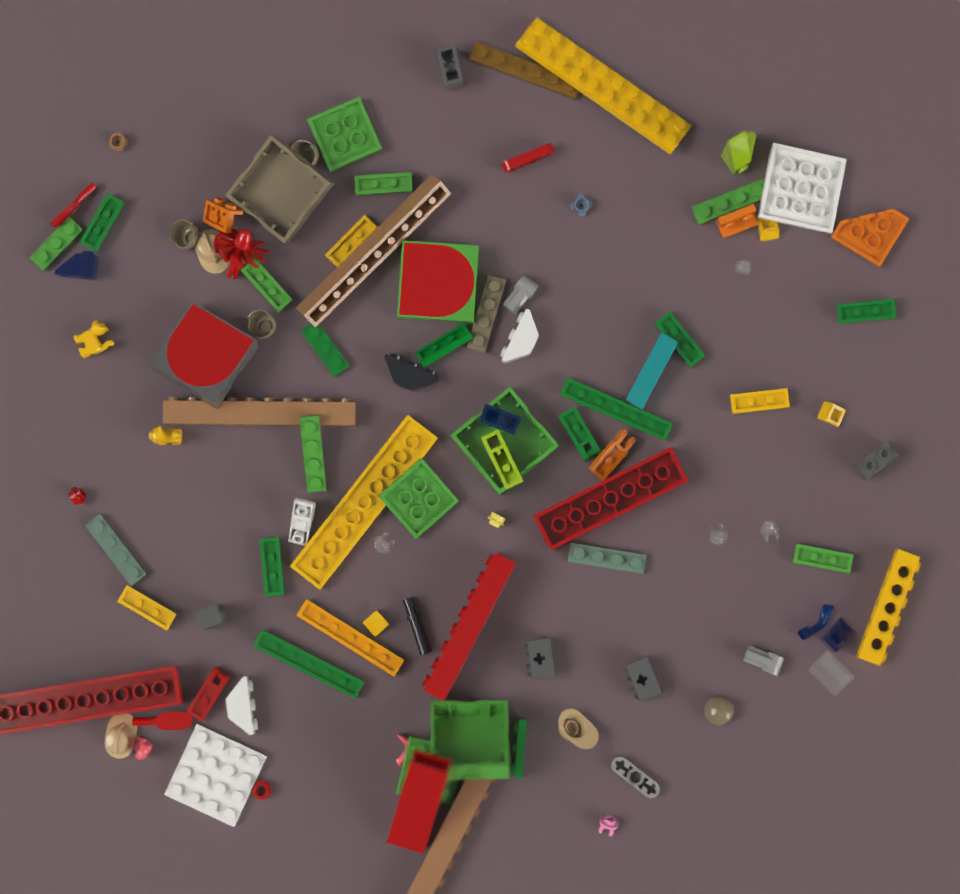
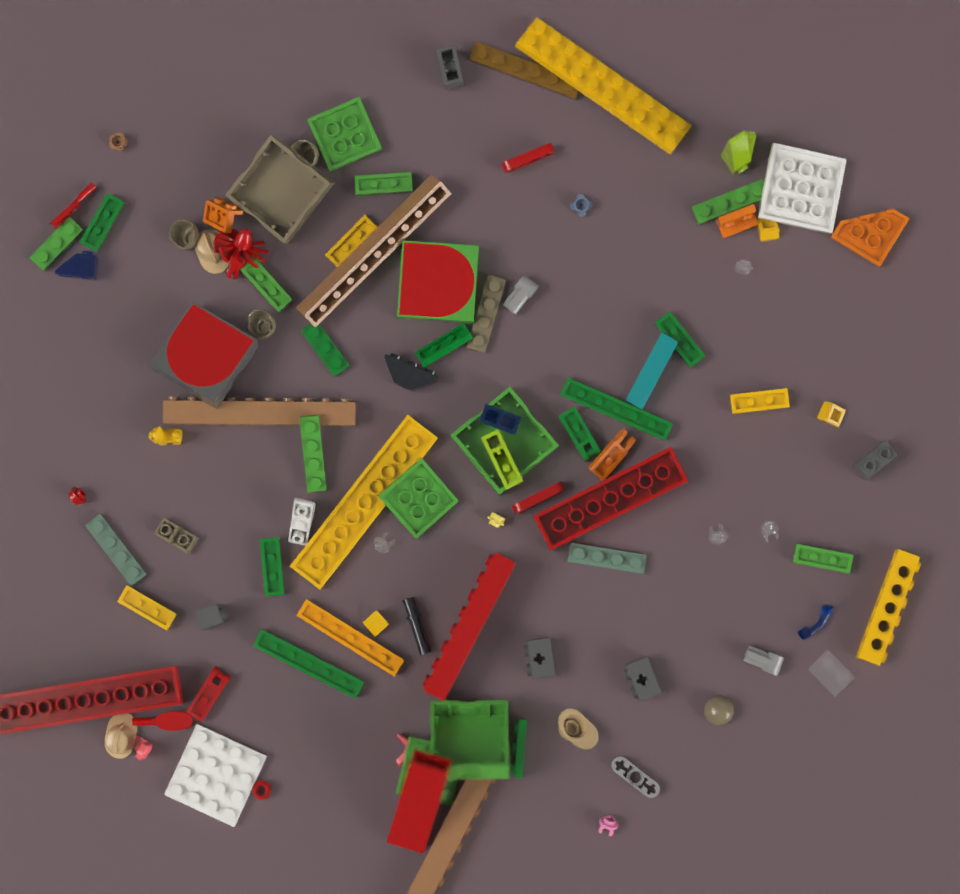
(91, 341): yellow animal -> none
(176, 535): none -> dark tan slope
(241, 706): white slope -> none
(522, 339): white slope -> none
(538, 498): none -> red beam
(836, 635): clear blue slope -> none
(866, 311): green plate -> none

